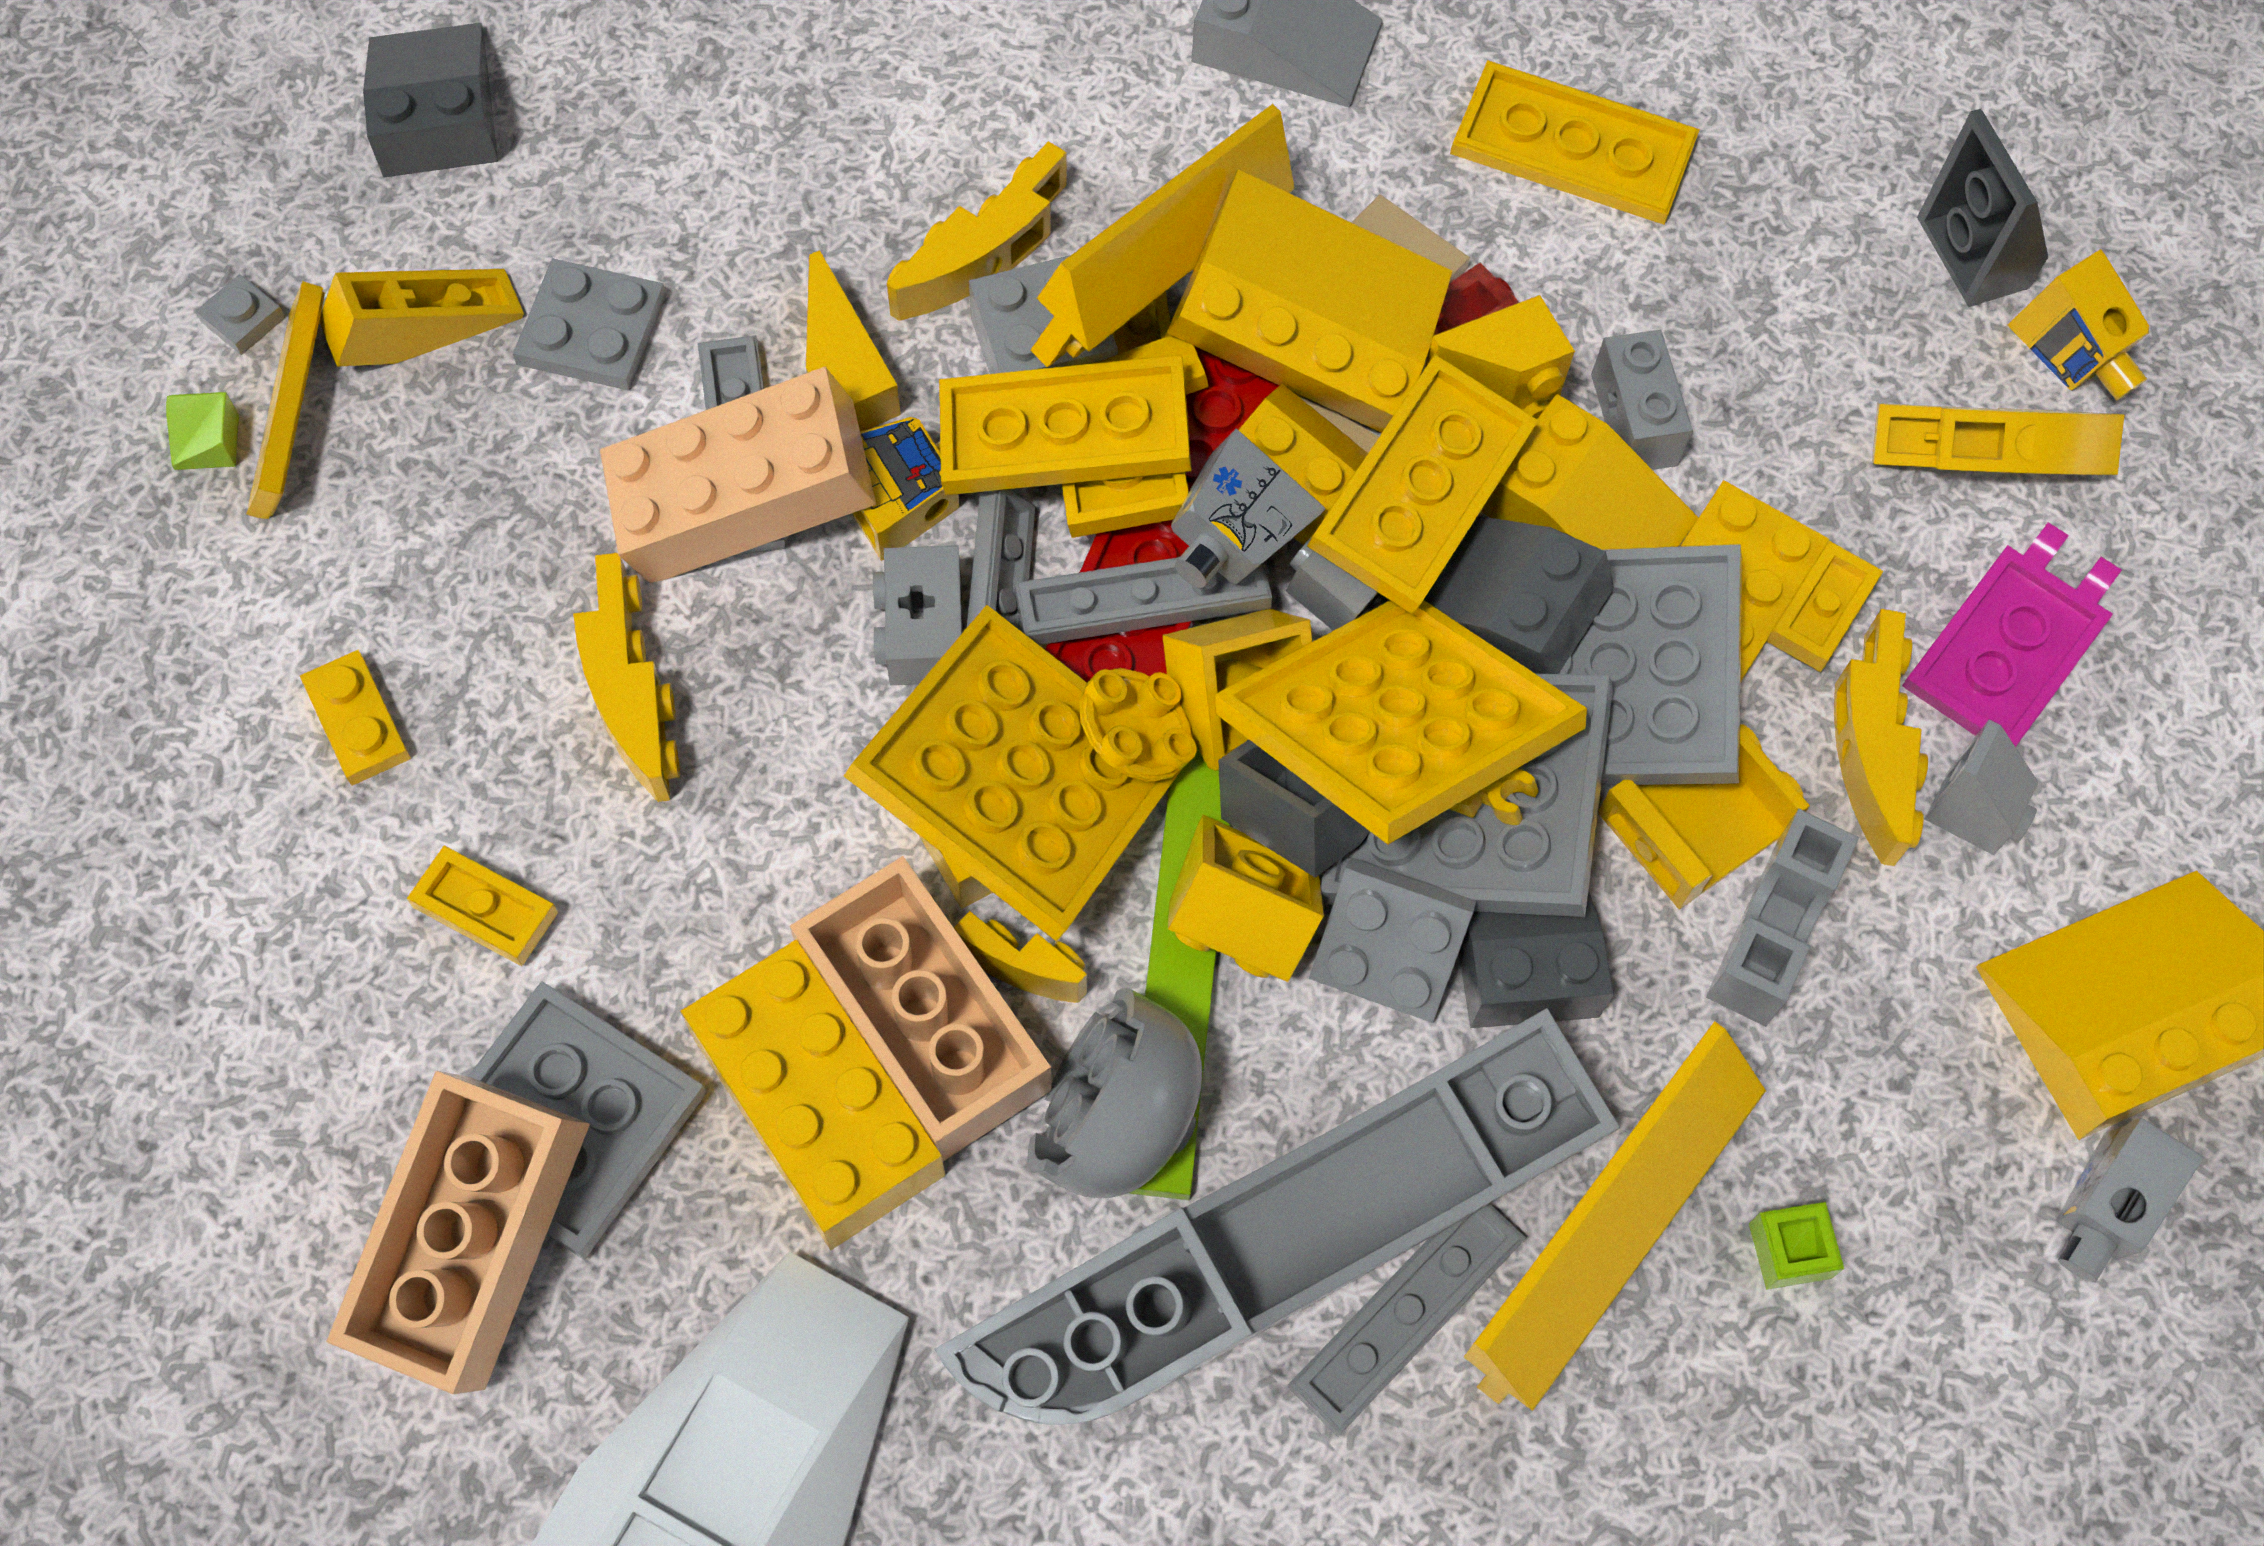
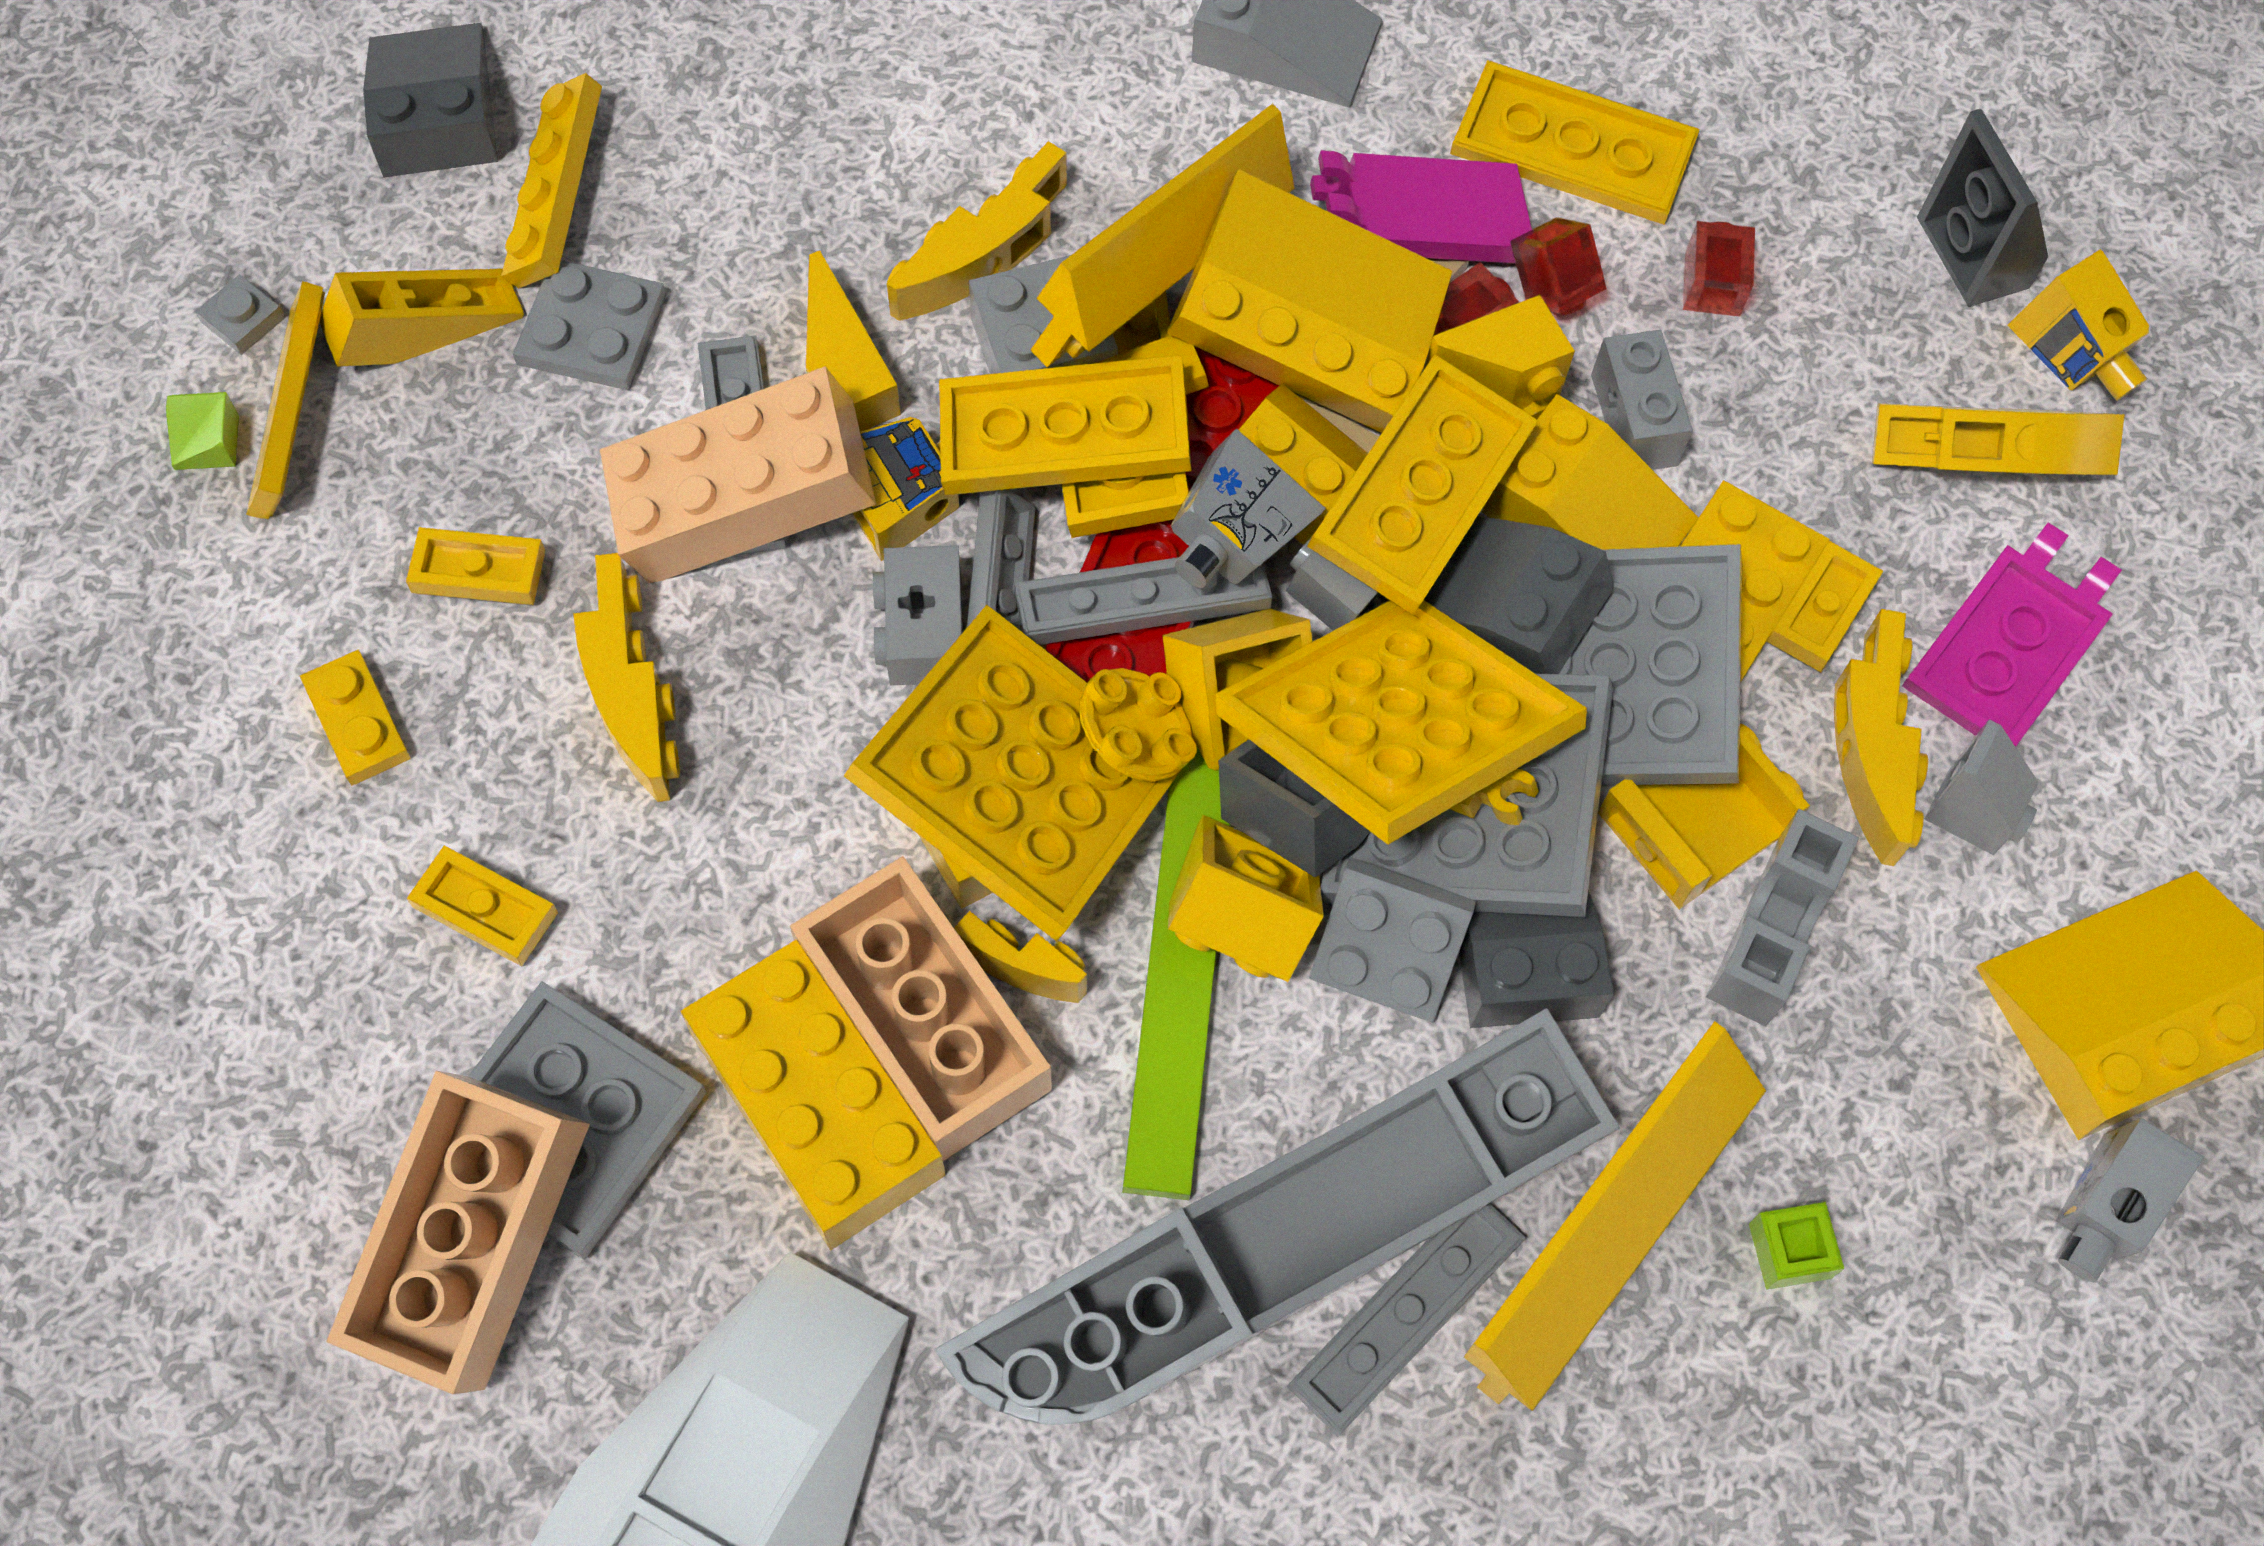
(475, 566): none -> yellow plate
(551, 181): none -> yellow plate
(1142, 1115): light grey cylinder -> none
(1428, 203): none -> dark pink tile
(1559, 264): none -> clear red brick
(1719, 268): none -> clear red brick

